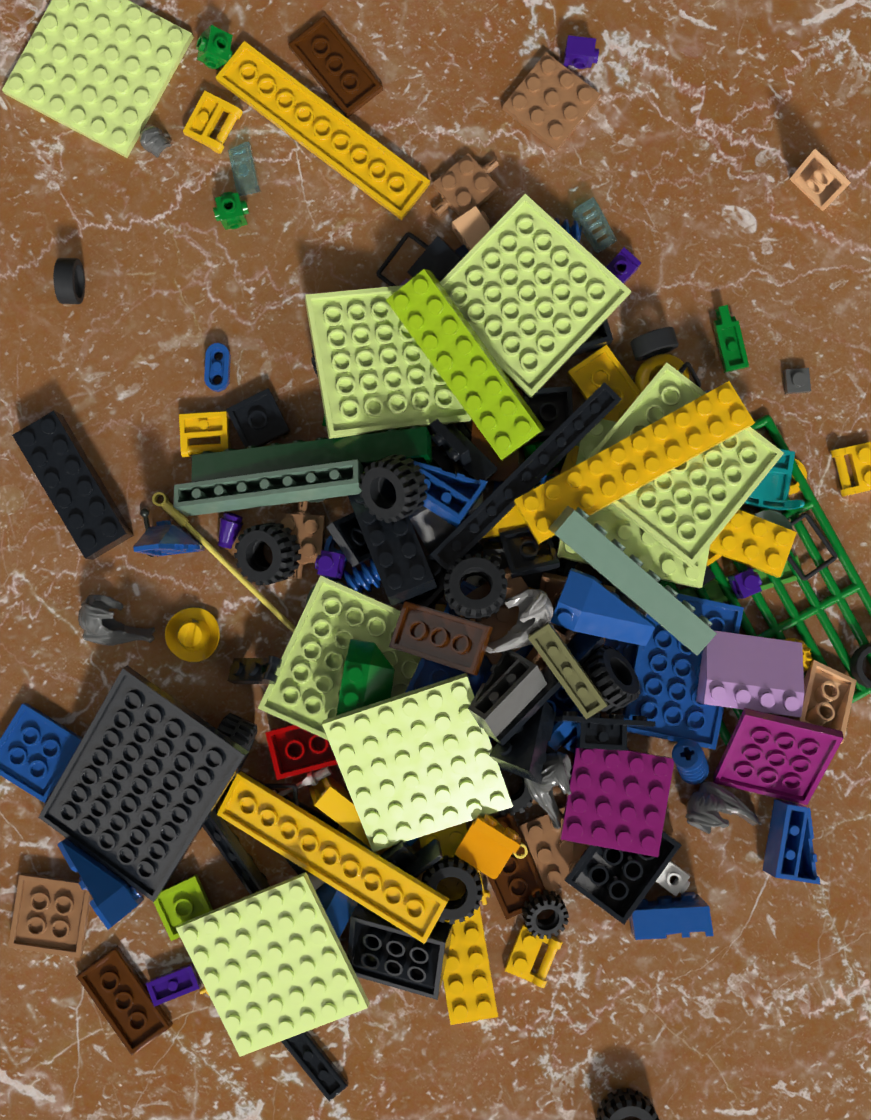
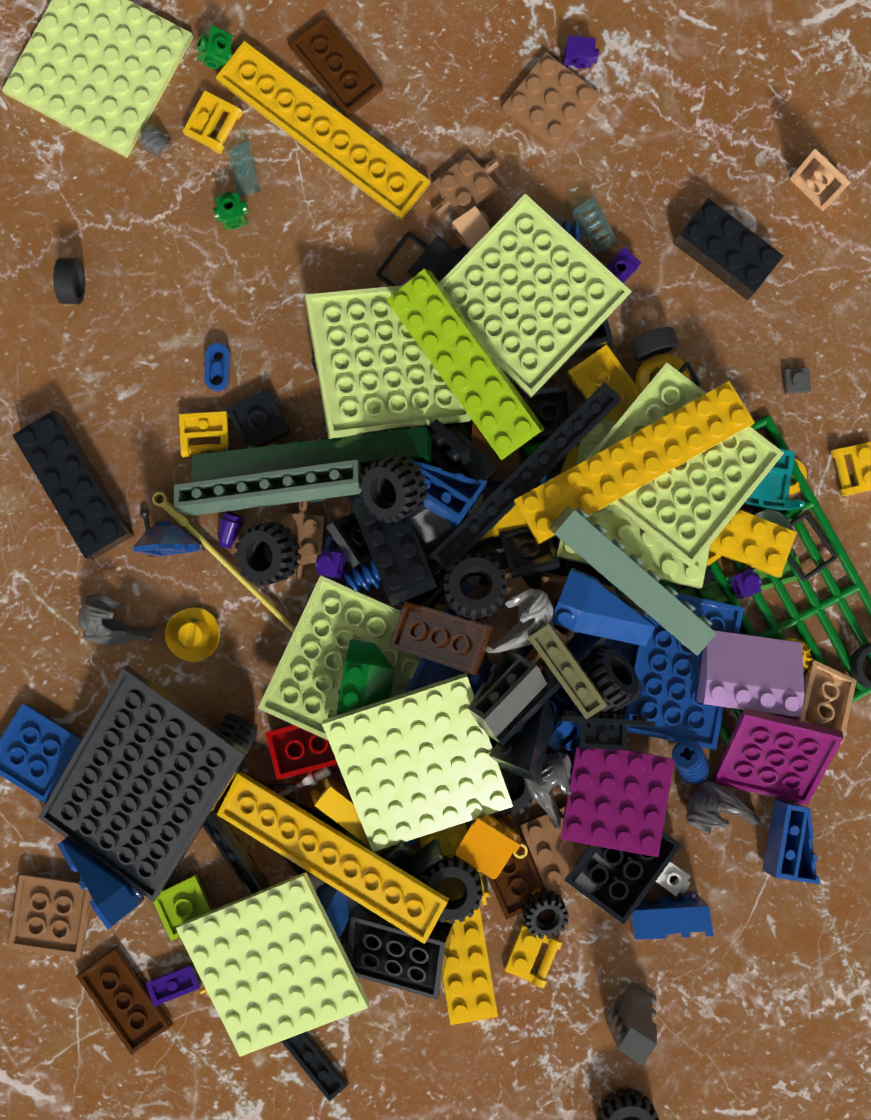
(254, 670): black plate -> none
(633, 1025): none -> dark grey wedge
(728, 249): none -> black brick
(729, 341): green hinge -> none

